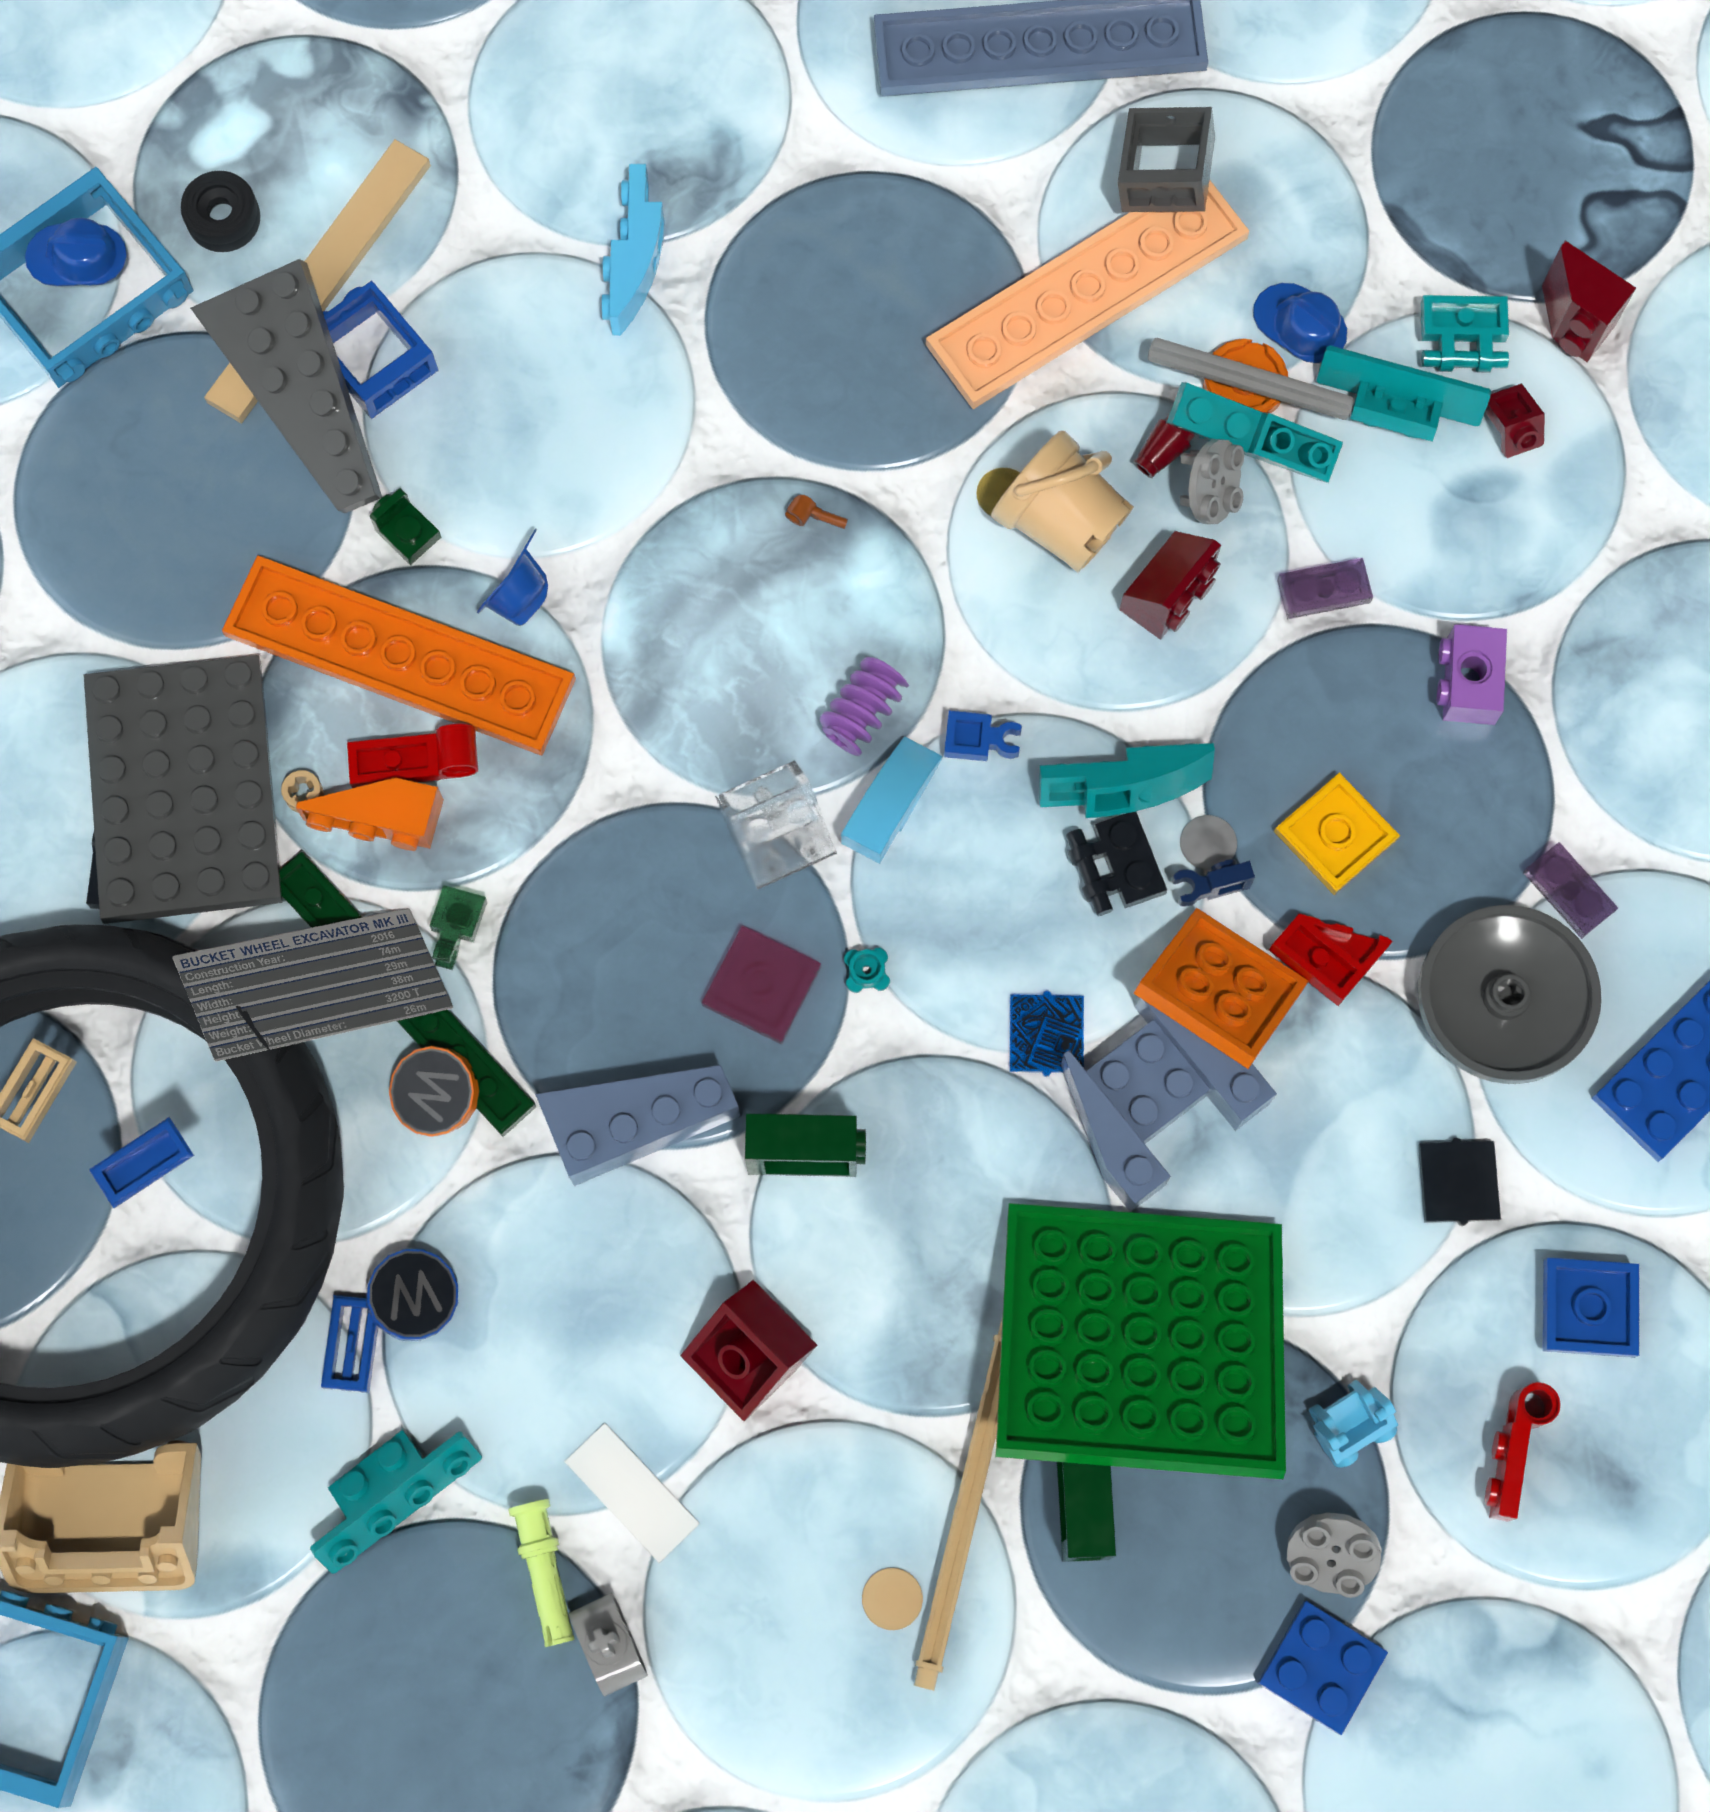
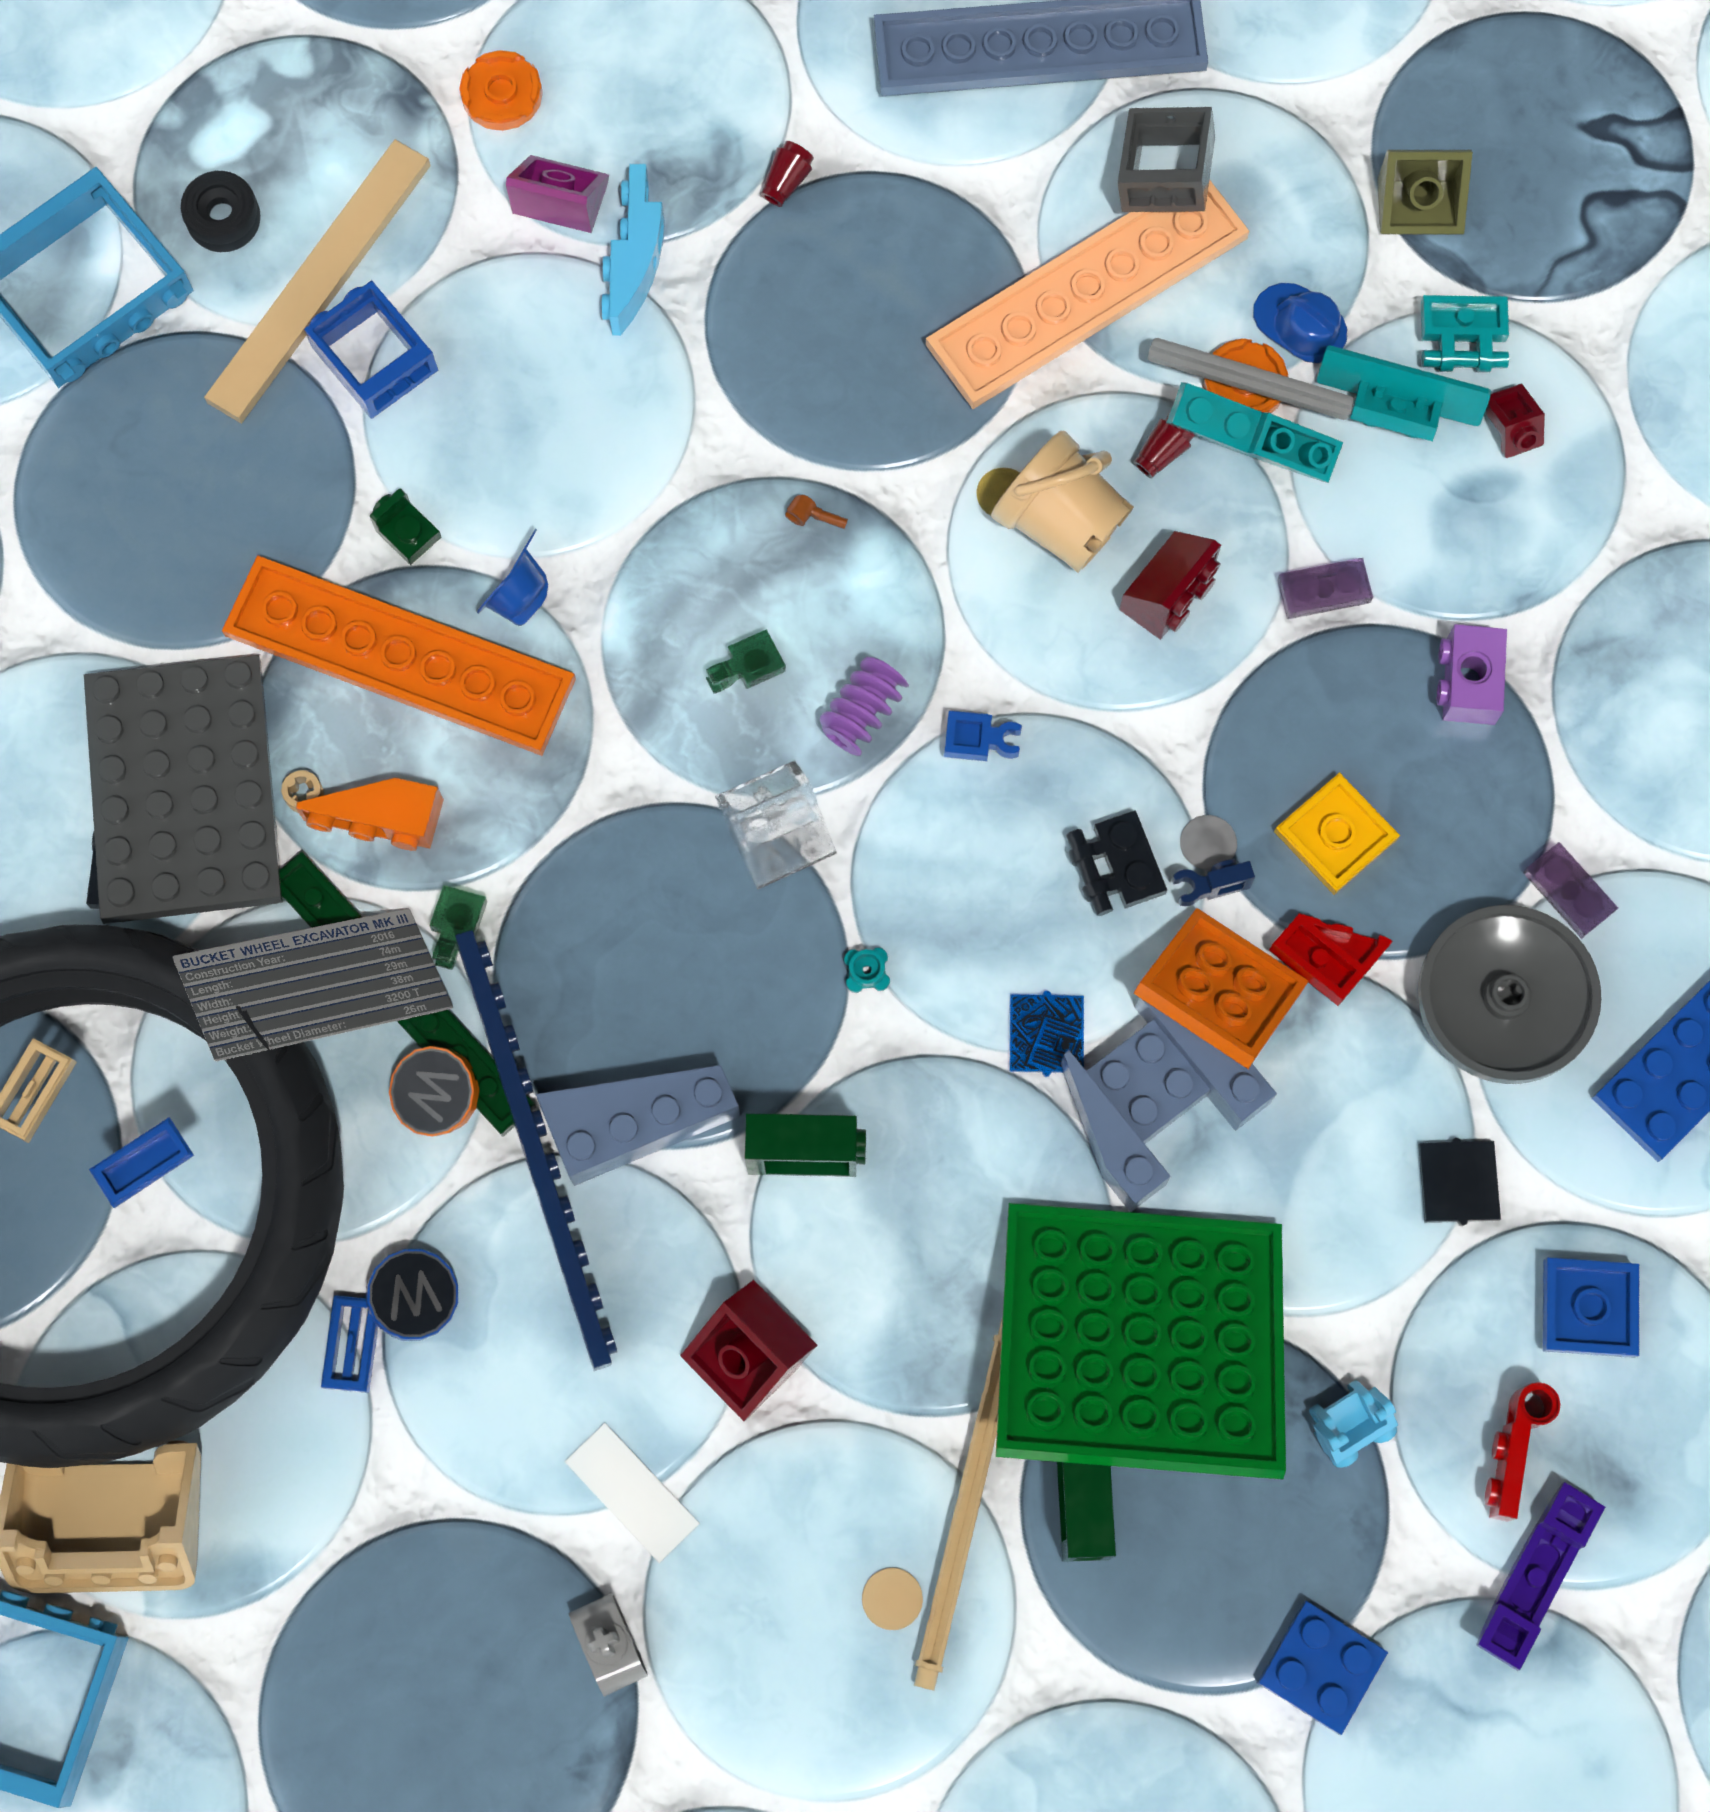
(75, 254): blue piece -> none
(287, 359): dark grey wing -> none
(387, 1491): teal bracket -> none
(415, 758): red plate -> none
(501, 90): none -> orange tile
(538, 1550): yellowish green pin -> none
(542, 1166): none -> dark blue plate
(556, 192): none -> magenta slope
(751, 661): none -> clear green plate
(761, 985): clear pink tile -> none
(787, 171): none -> dark red cone
(890, 799): medium azure slope -> none
(1120, 787): teal slope -> none
(1214, 480): light grey plate -> none
(1354, 1561): light grey plate -> none
(1424, 191): none -> olive slope
(1538, 1575): none -> dark purple slope
(1583, 301): dark red slope -> none

